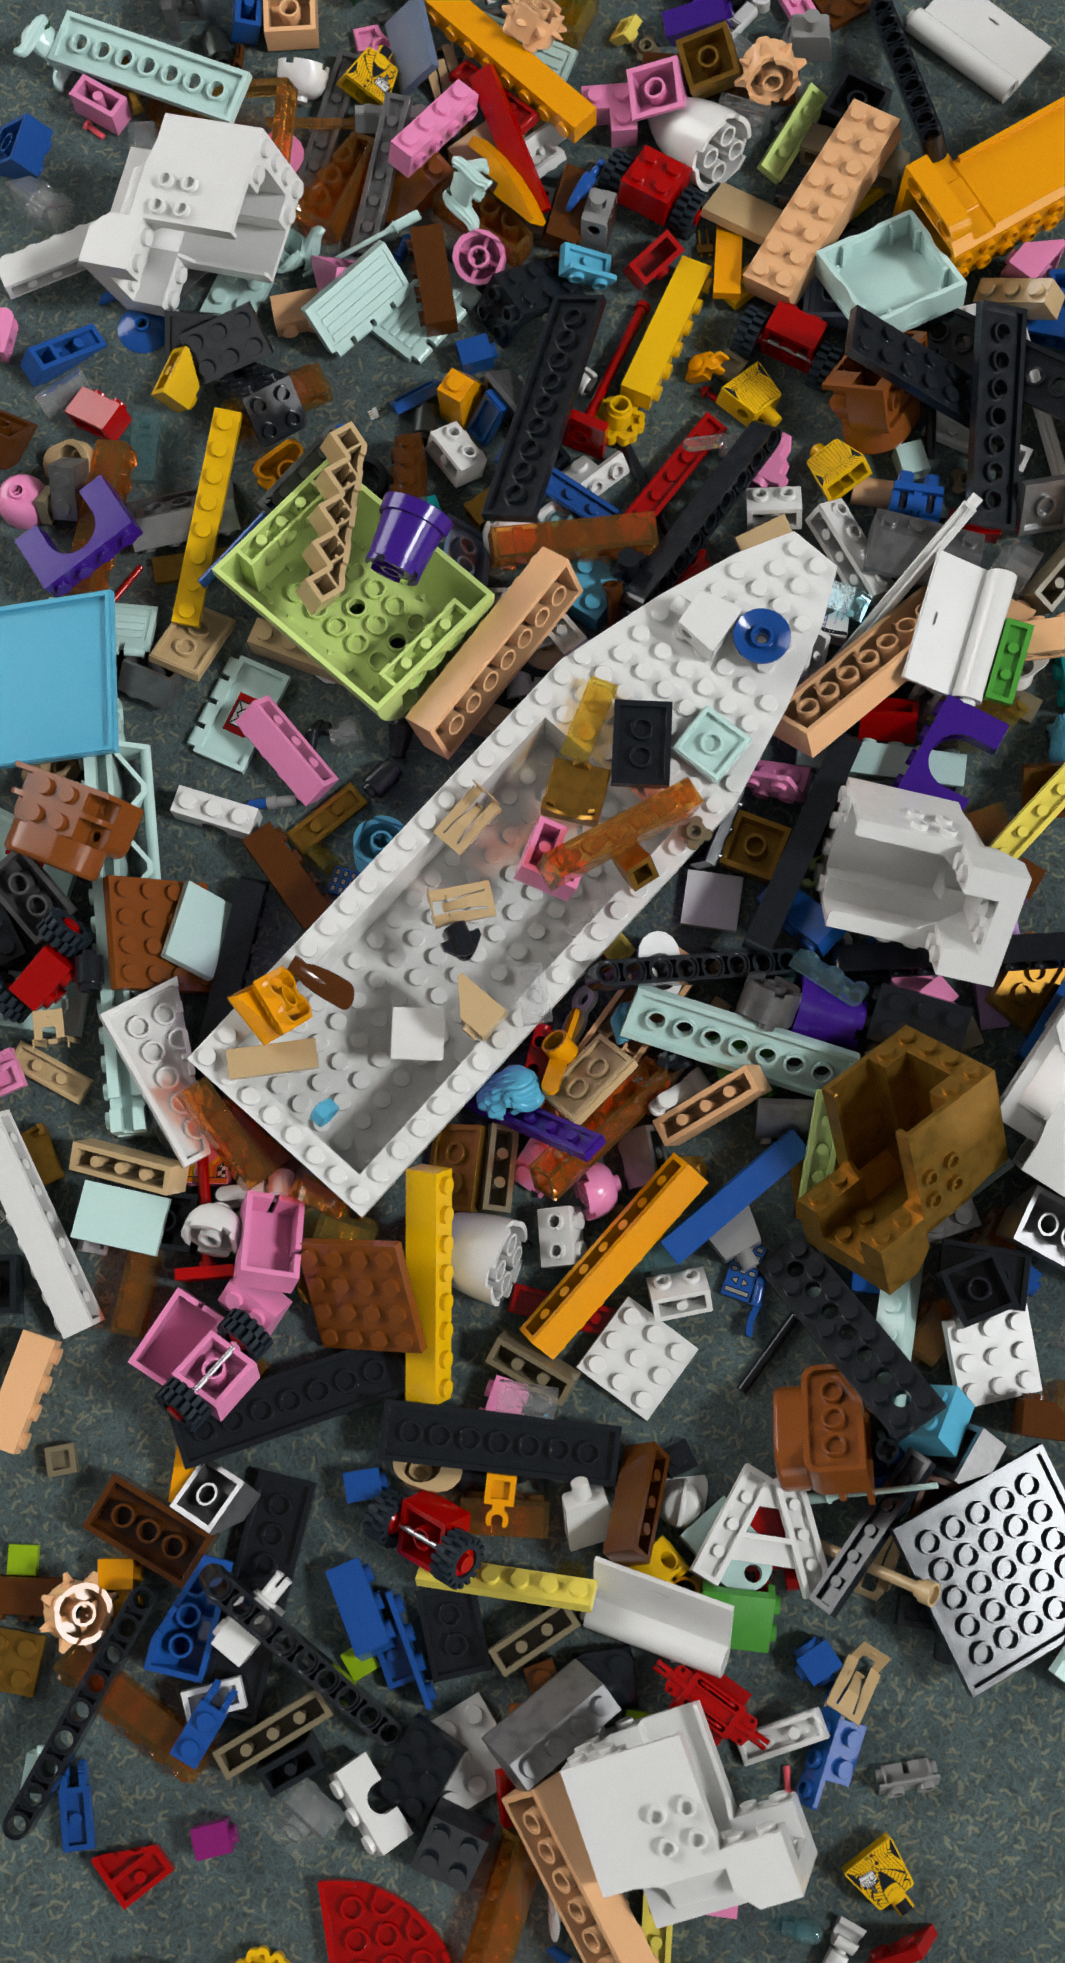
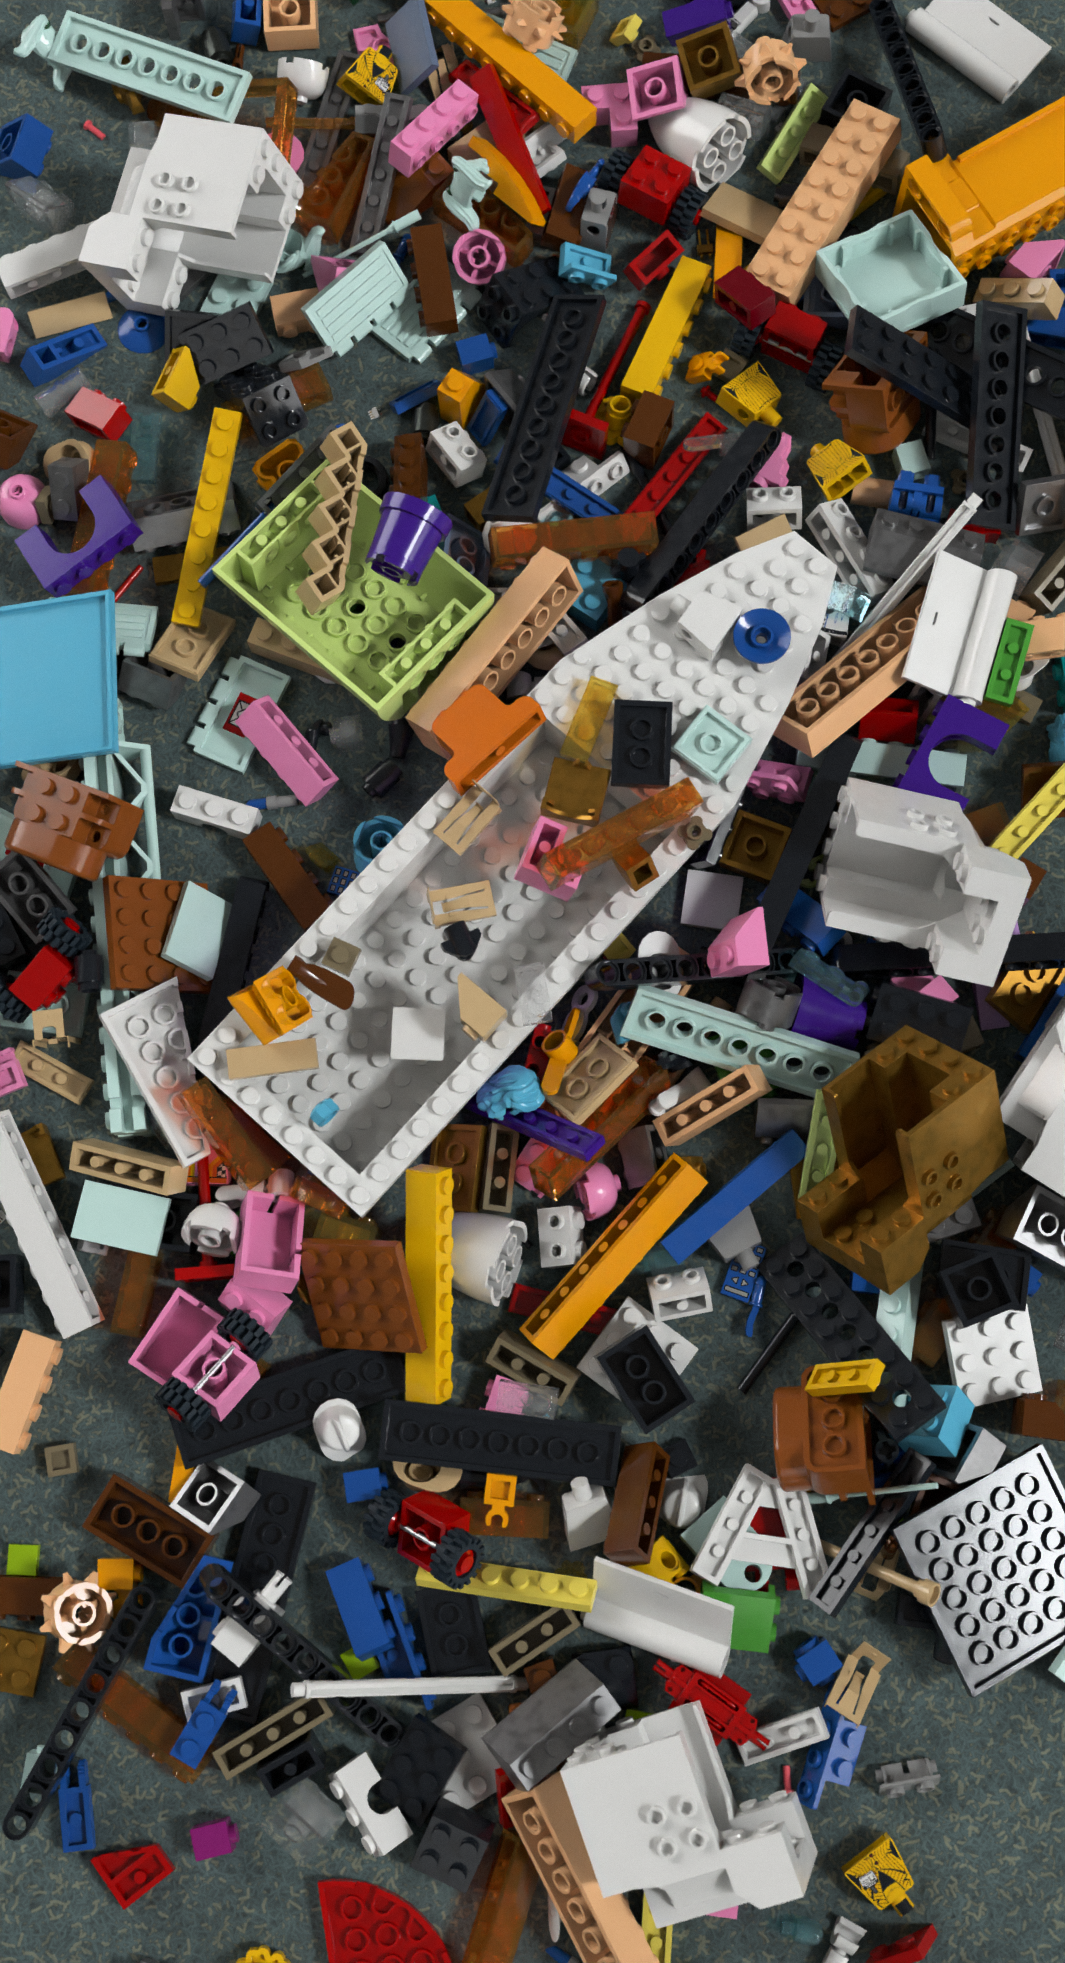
(70, 314): none -> tan tile
(101, 104): bright pink brick -> none
(304, 358): none -> light grey tile
(327, 818): pearl gold tile -> none
(339, 1429): none -> white piece
(341, 956): none -> dark tan plate
(403, 1686): none -> white piece
(482, 732): none -> orange brick
(644, 1379): none -> black brick
(648, 428): none -> reddish brown slope
(740, 946): none -> bright pink slope
(745, 297): none -> dark red brick
(845, 1377): none -> yellow plate
(889, 1549): none -> reddish brown pin

